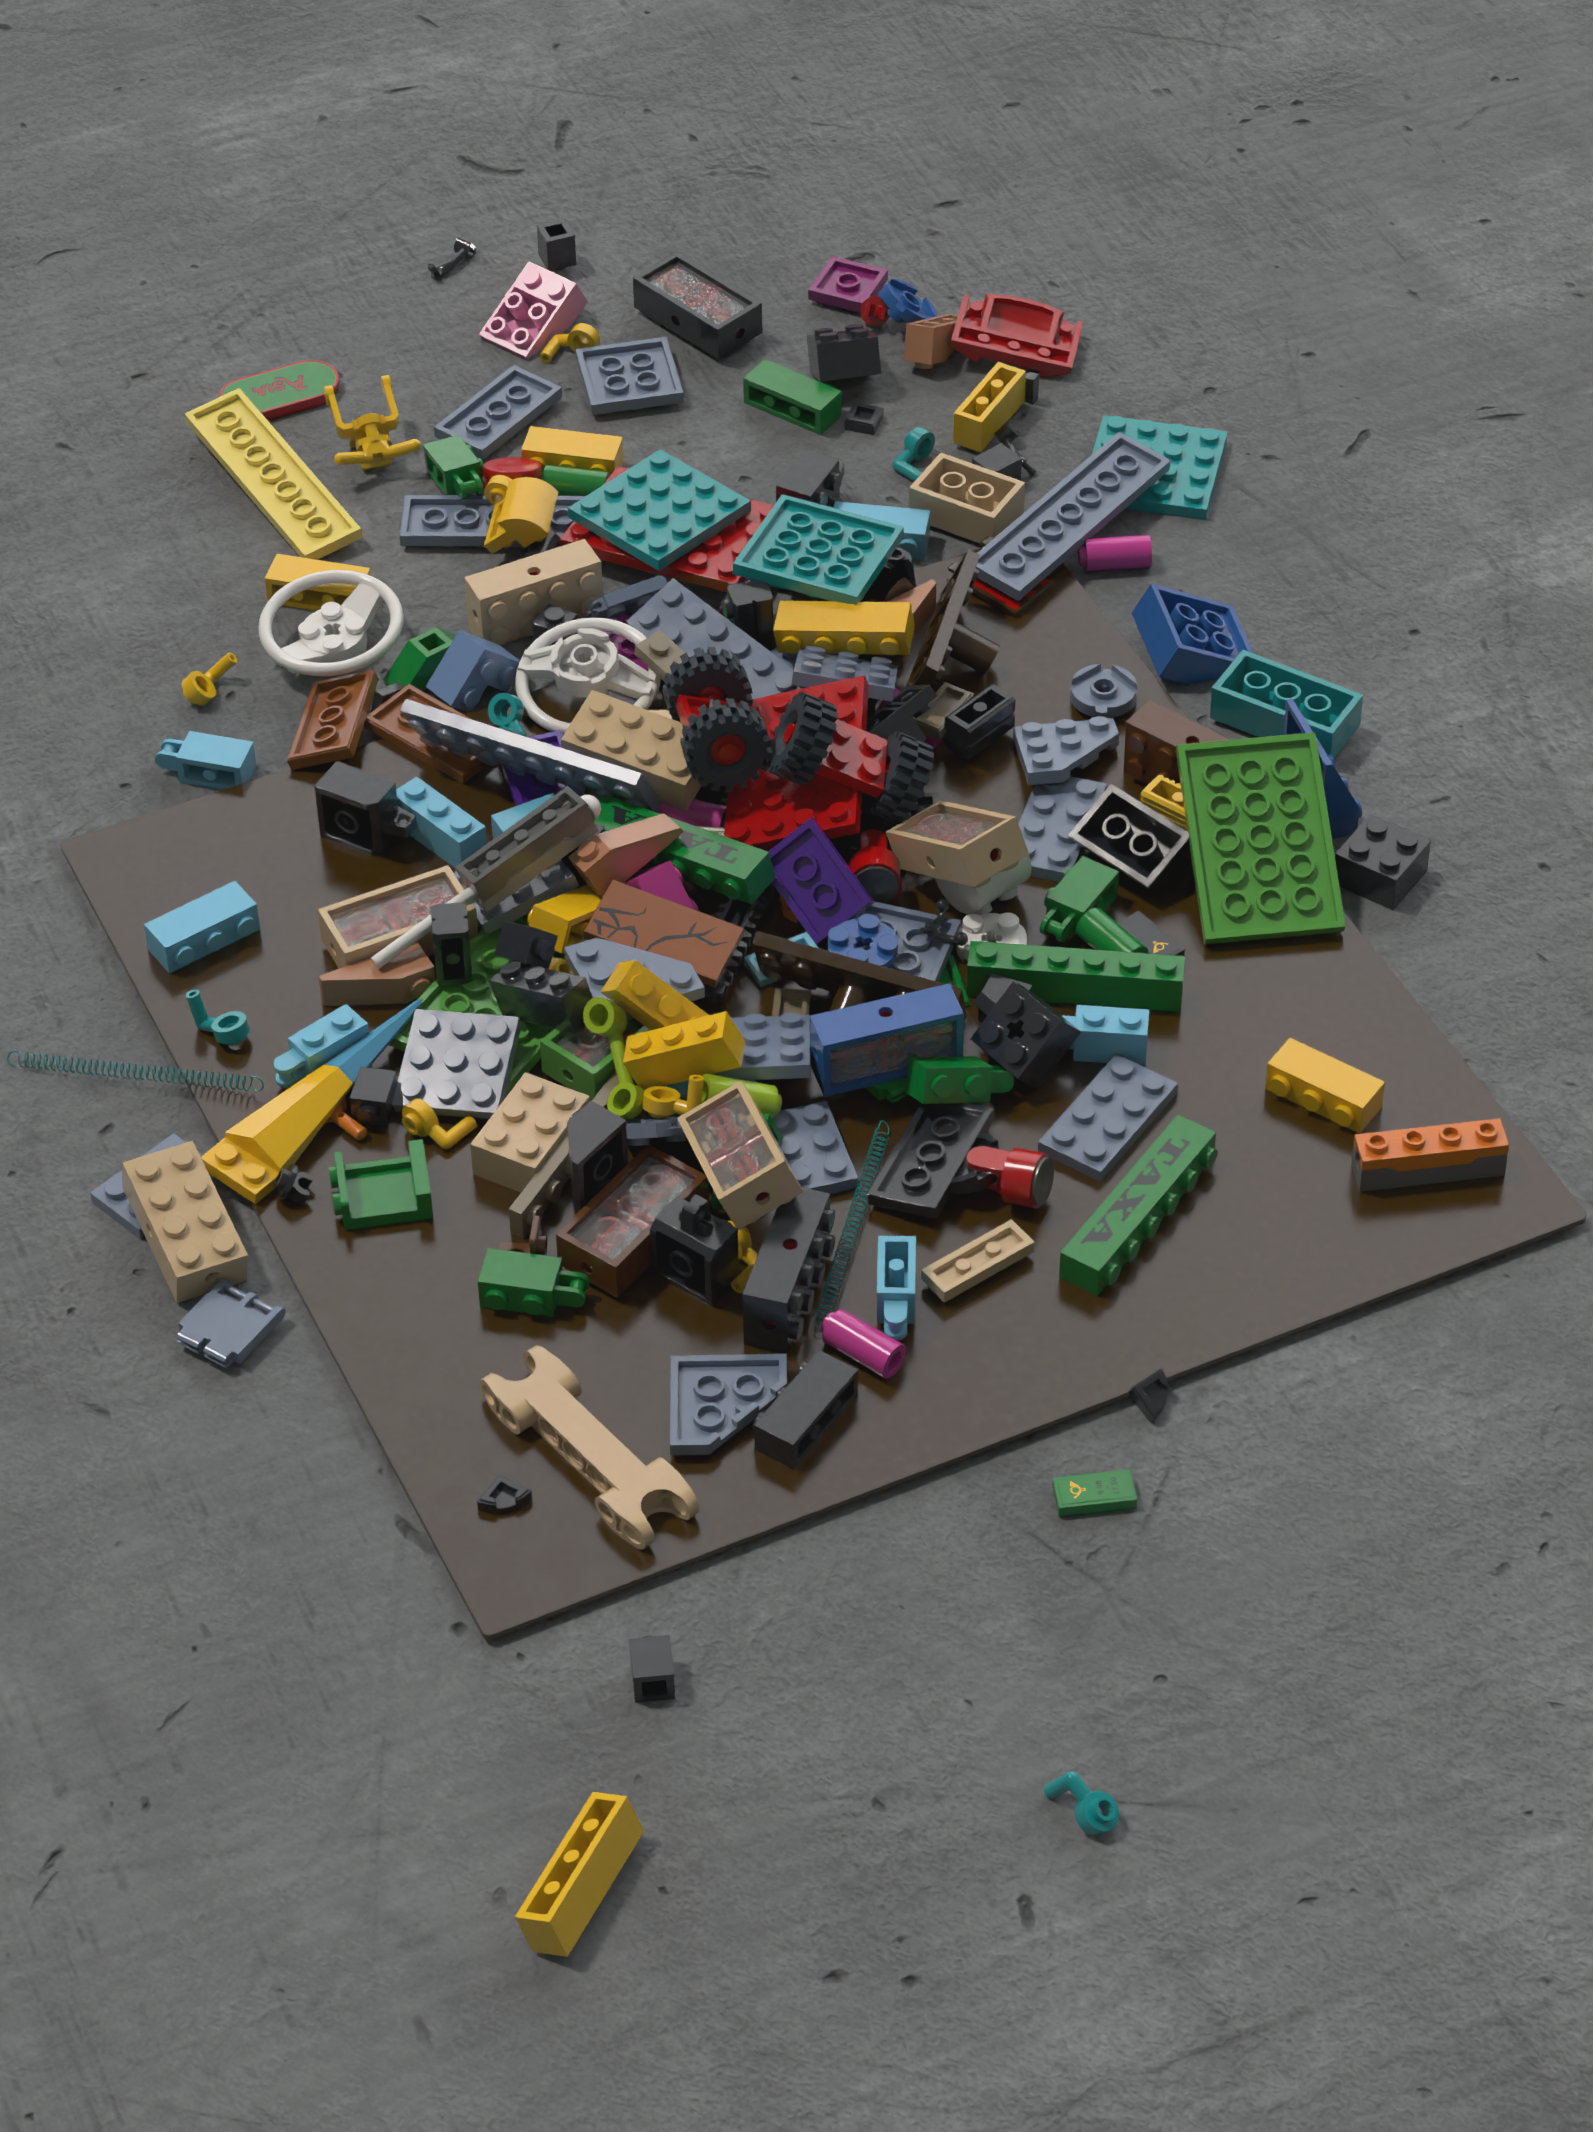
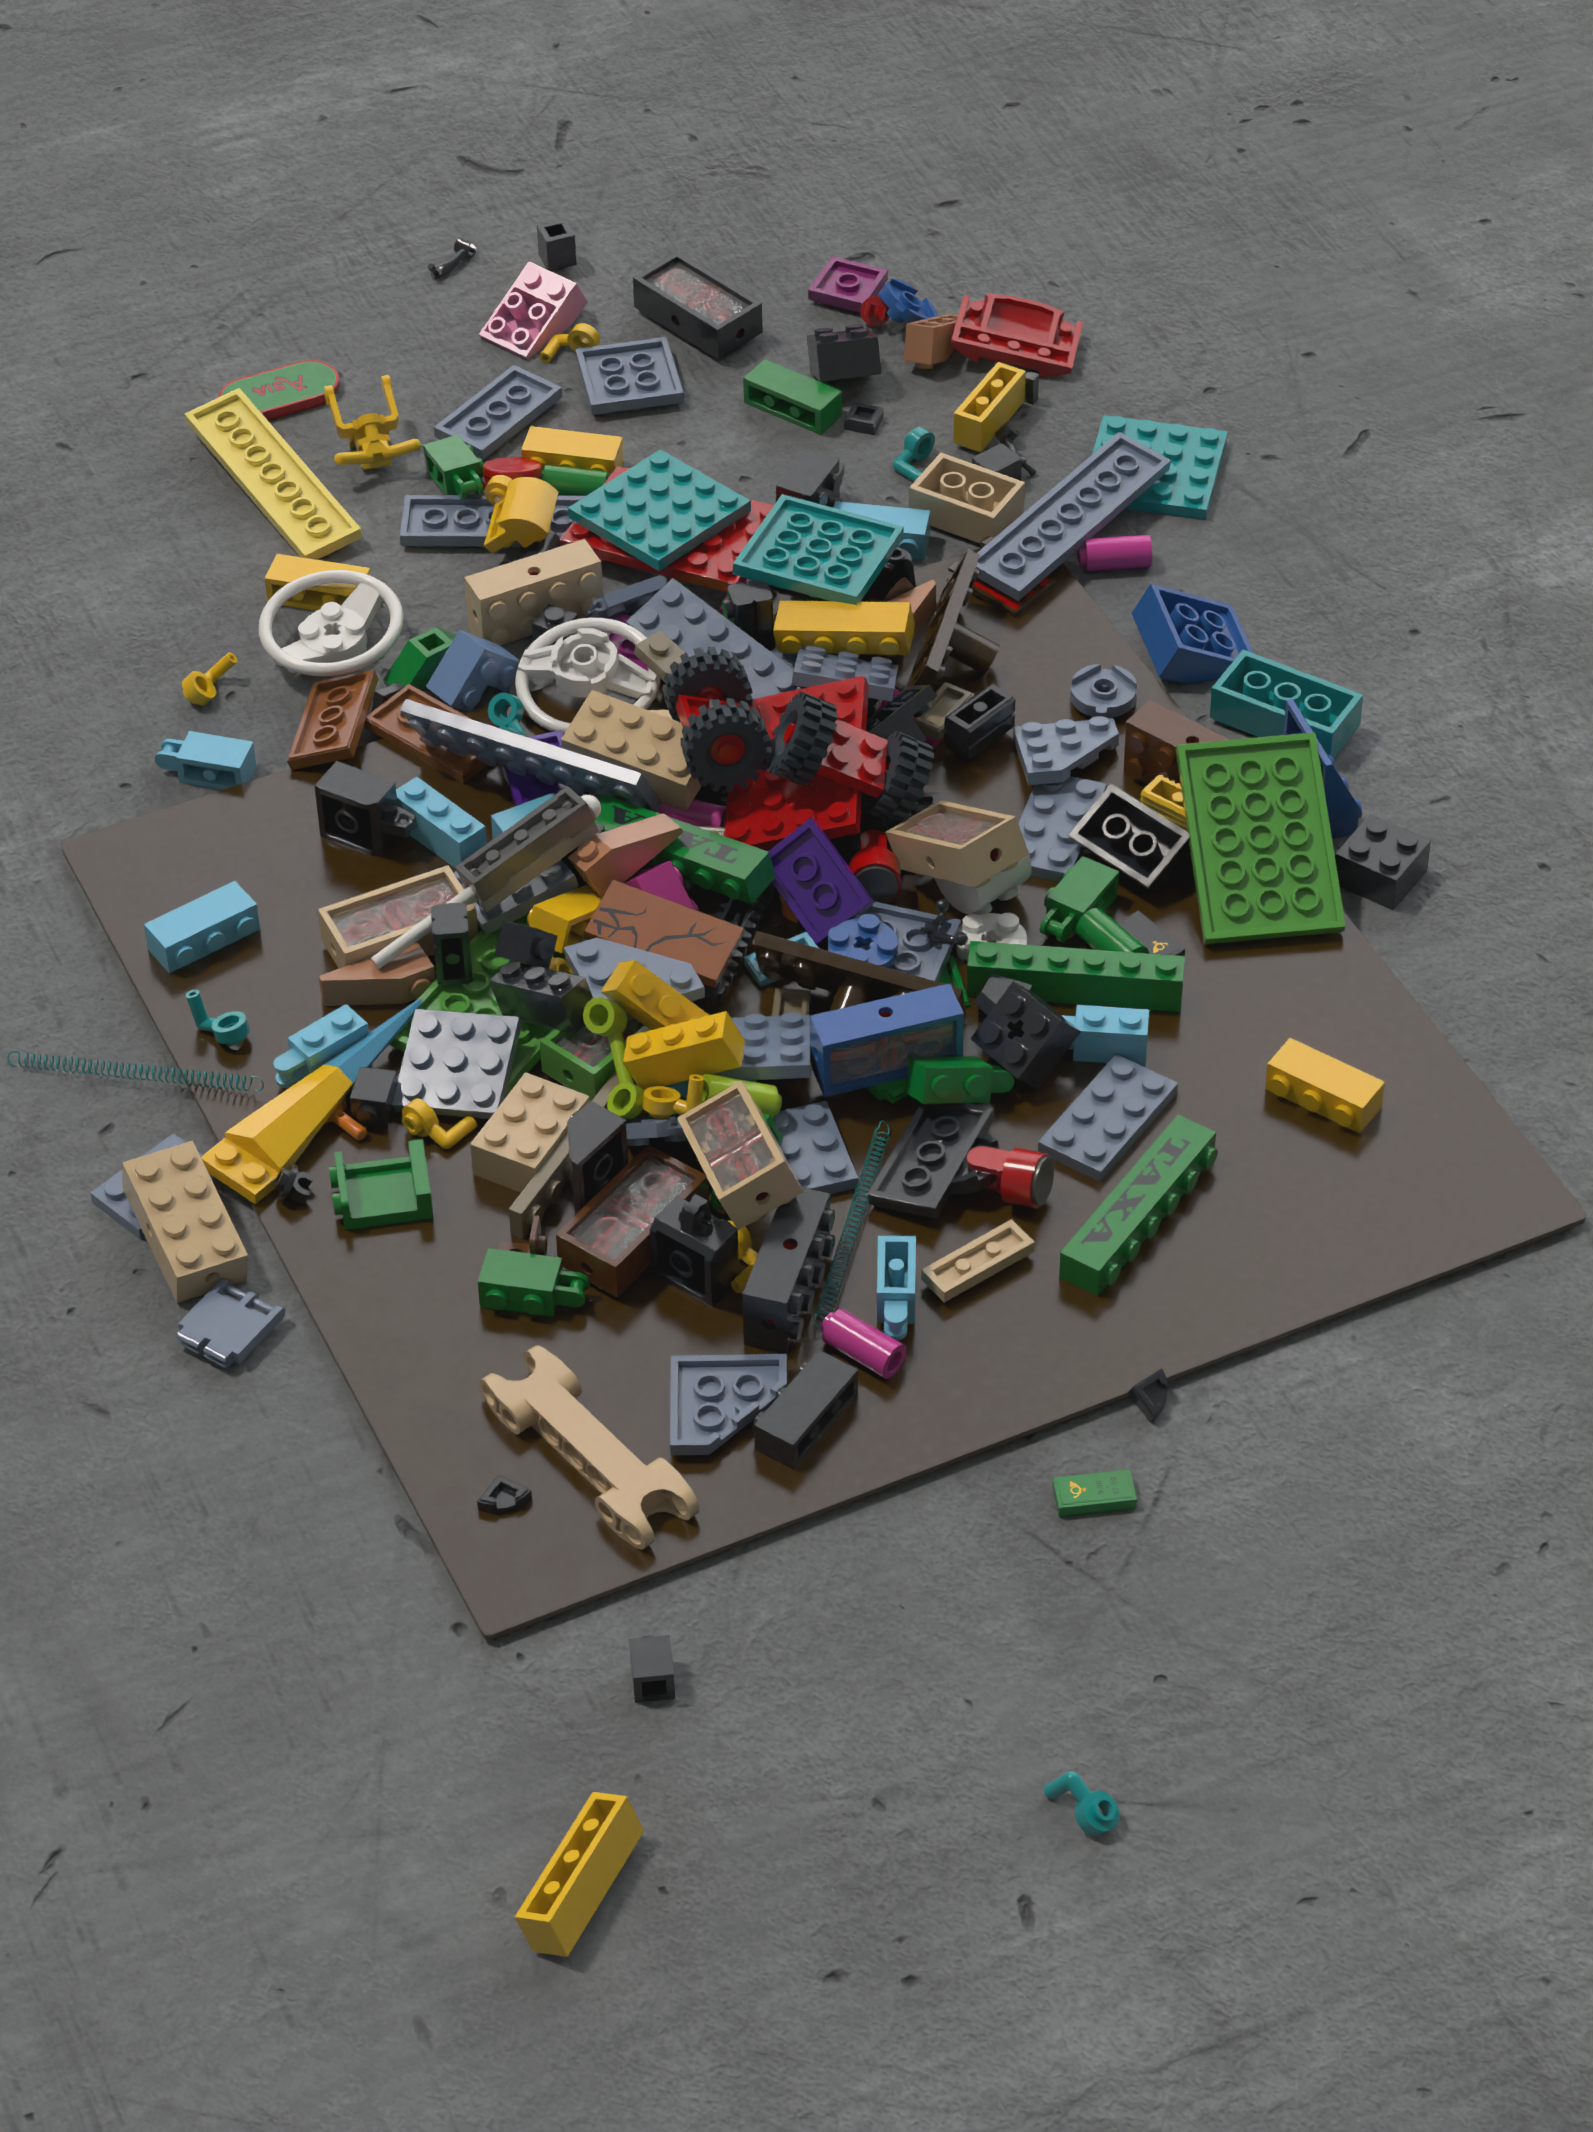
(1430, 1155): orange piece -> none

